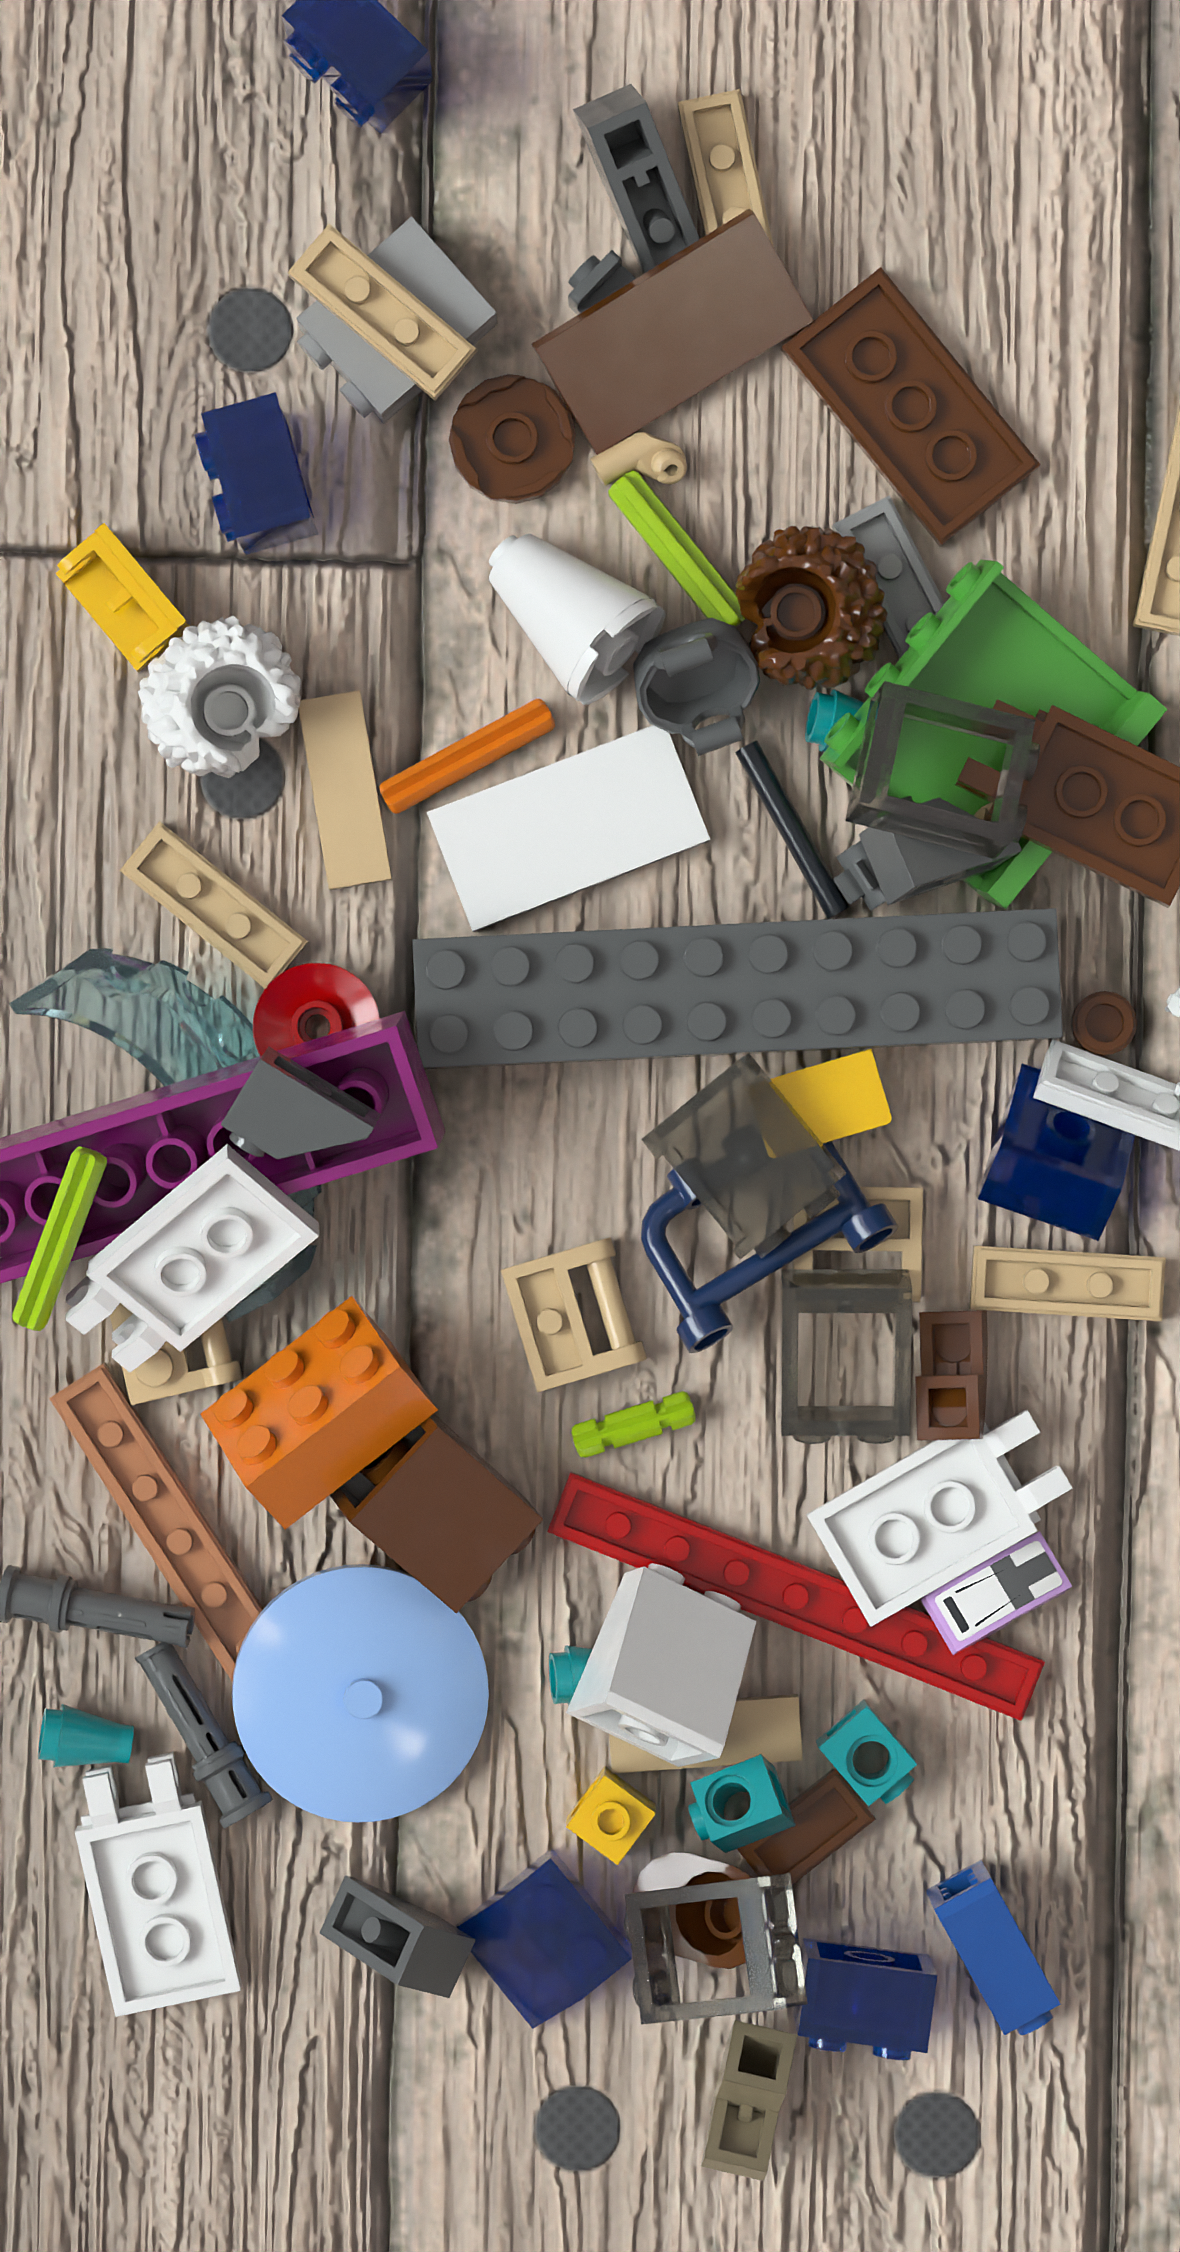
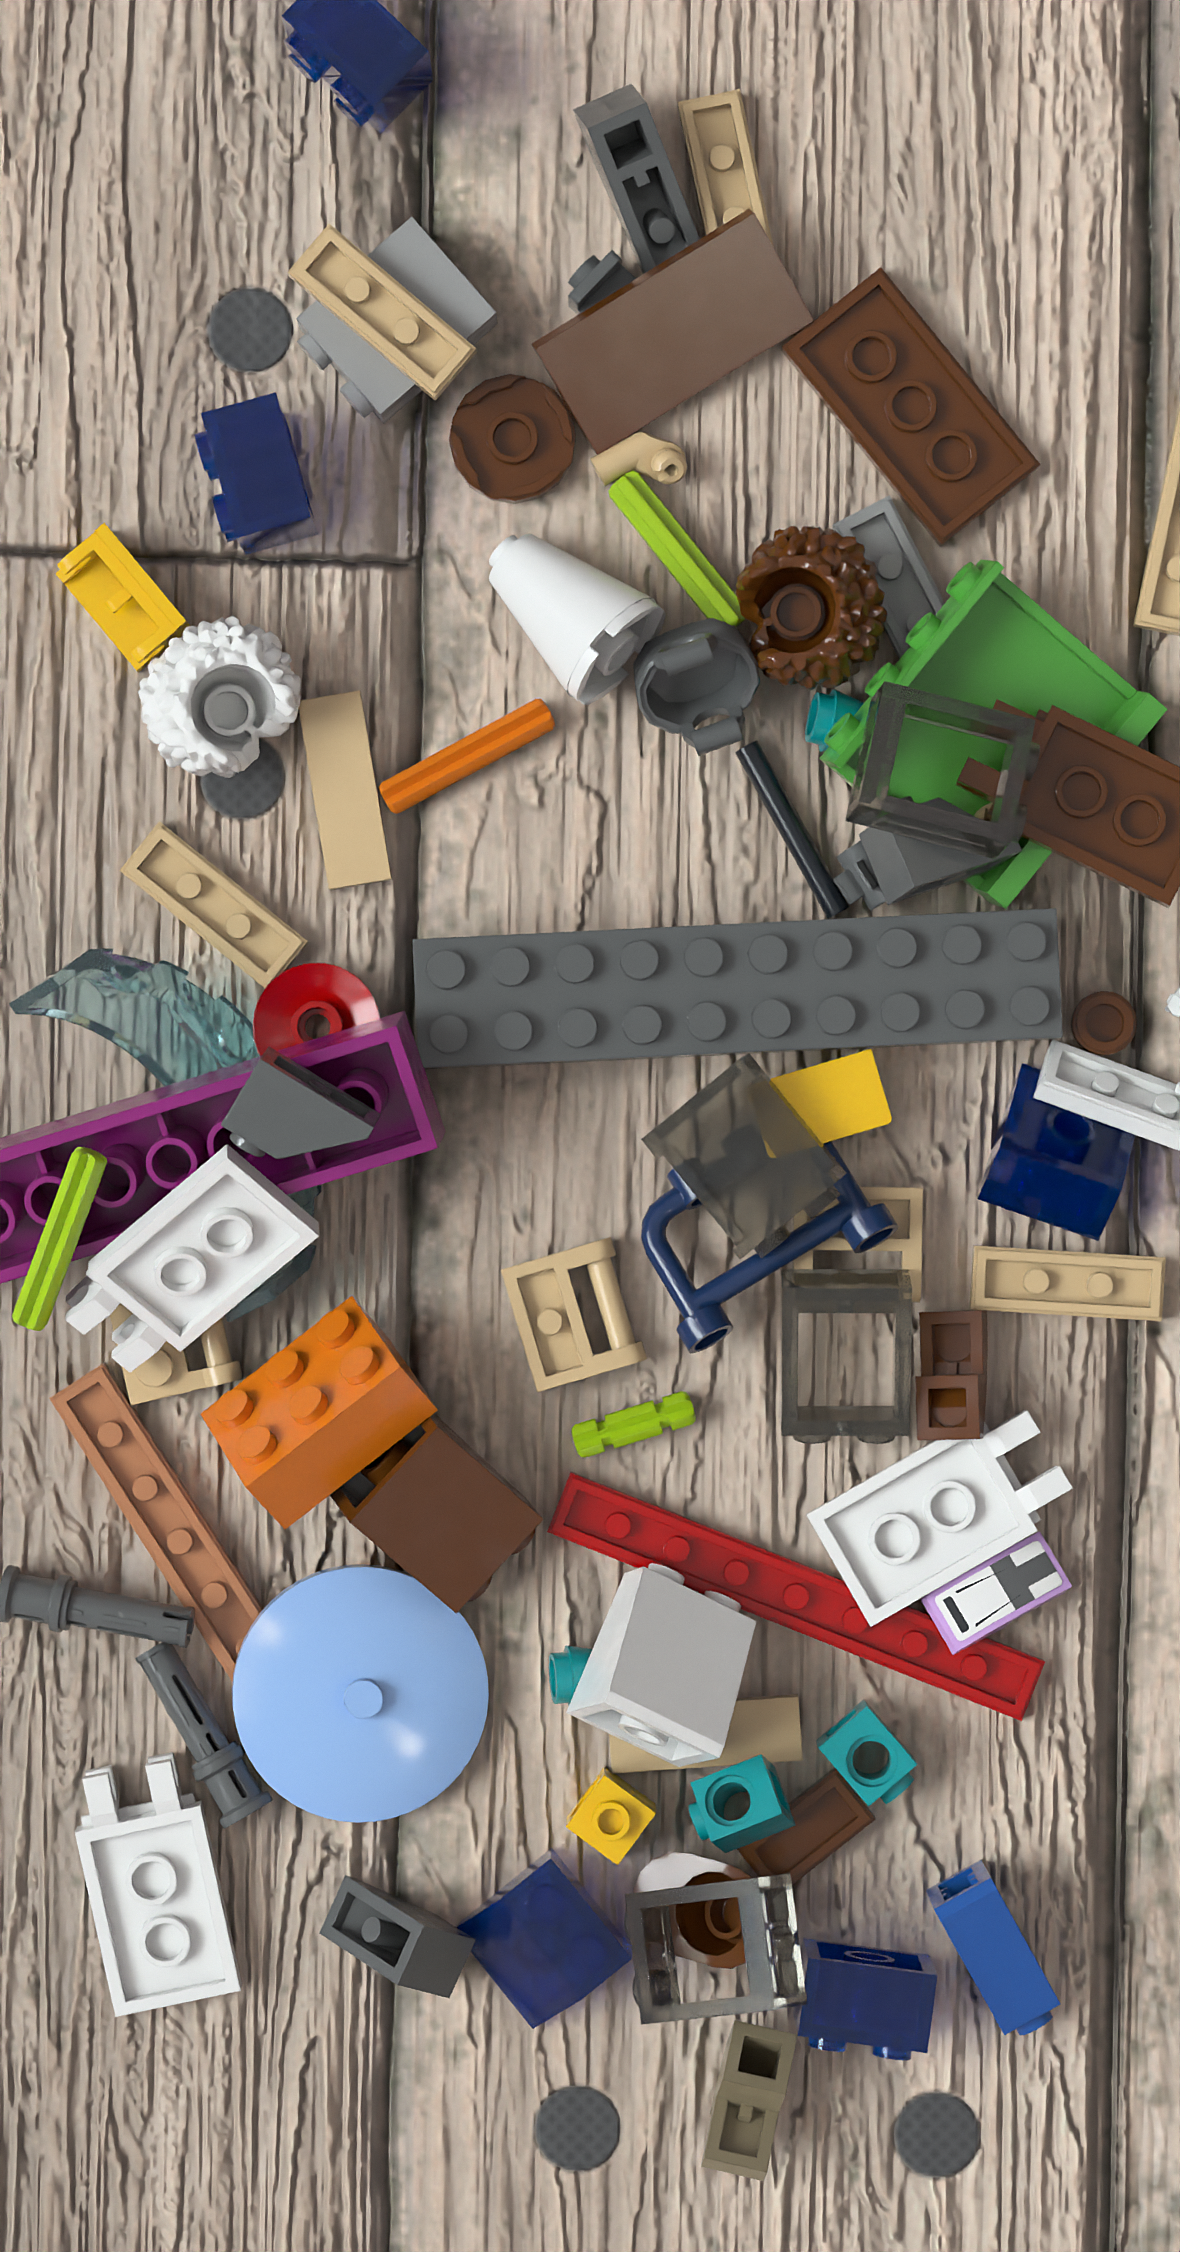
(82, 1738): teal cone -> none
(568, 826): white tile -> none

